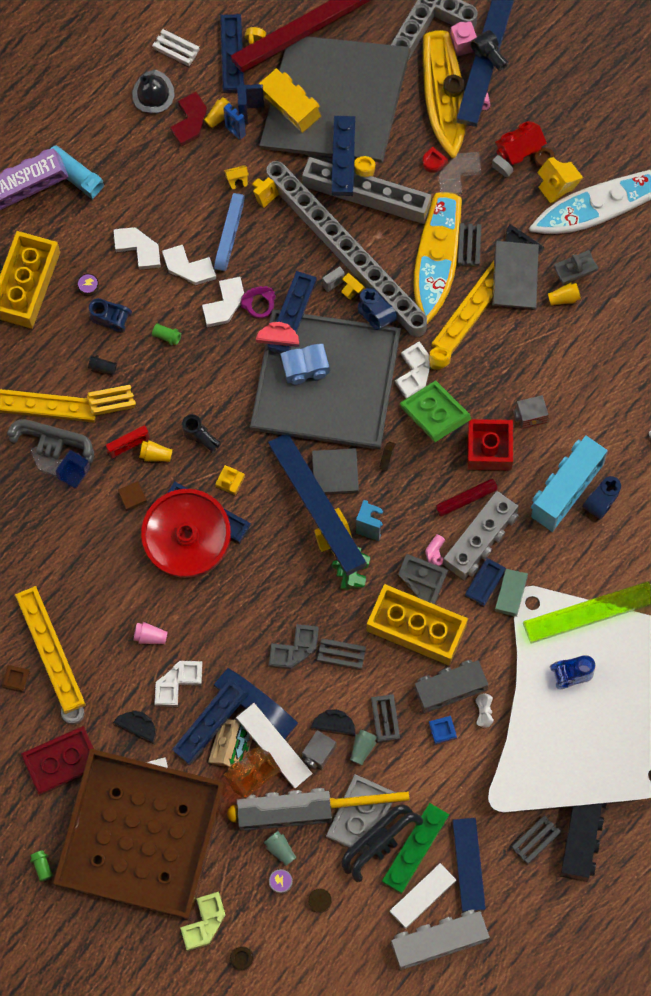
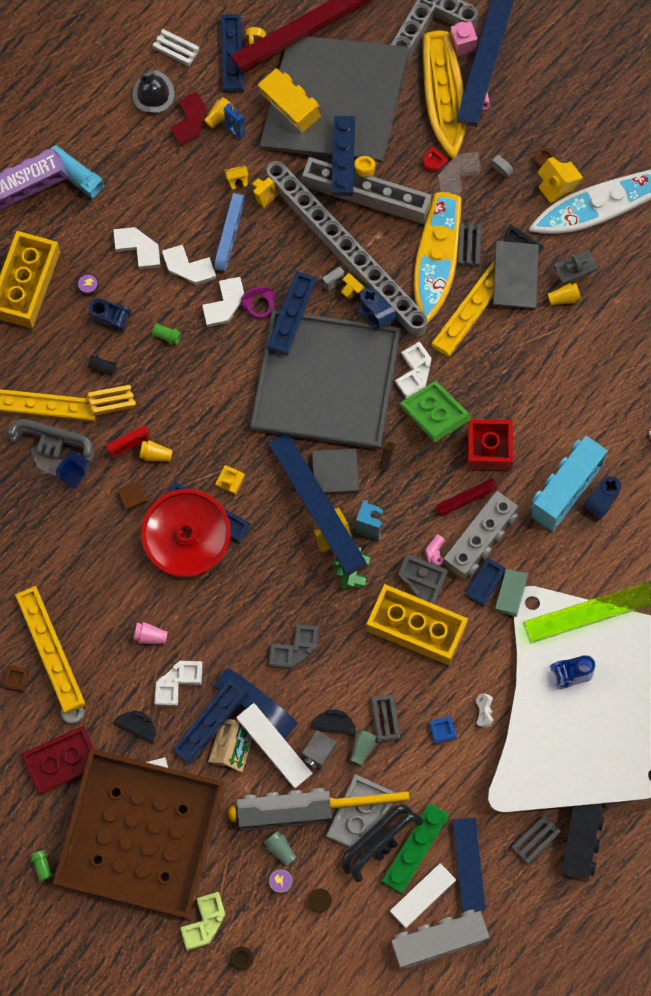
(200, 434): black pin -> none
(249, 97): dark blue panel -> none
(251, 772): clear orange brick -> none
(278, 334): coral tile -> none
(305, 364): medium blue brick -> none
(336, 644): dark grey tile -> none
(439, 358): yellow tile -> none
(450, 685): dark grey brick -> none
(453, 85): dark brown tile -> none
(487, 46): black pin -> none
(521, 142): red brick -> none
(531, 412): flat silver brick -> none

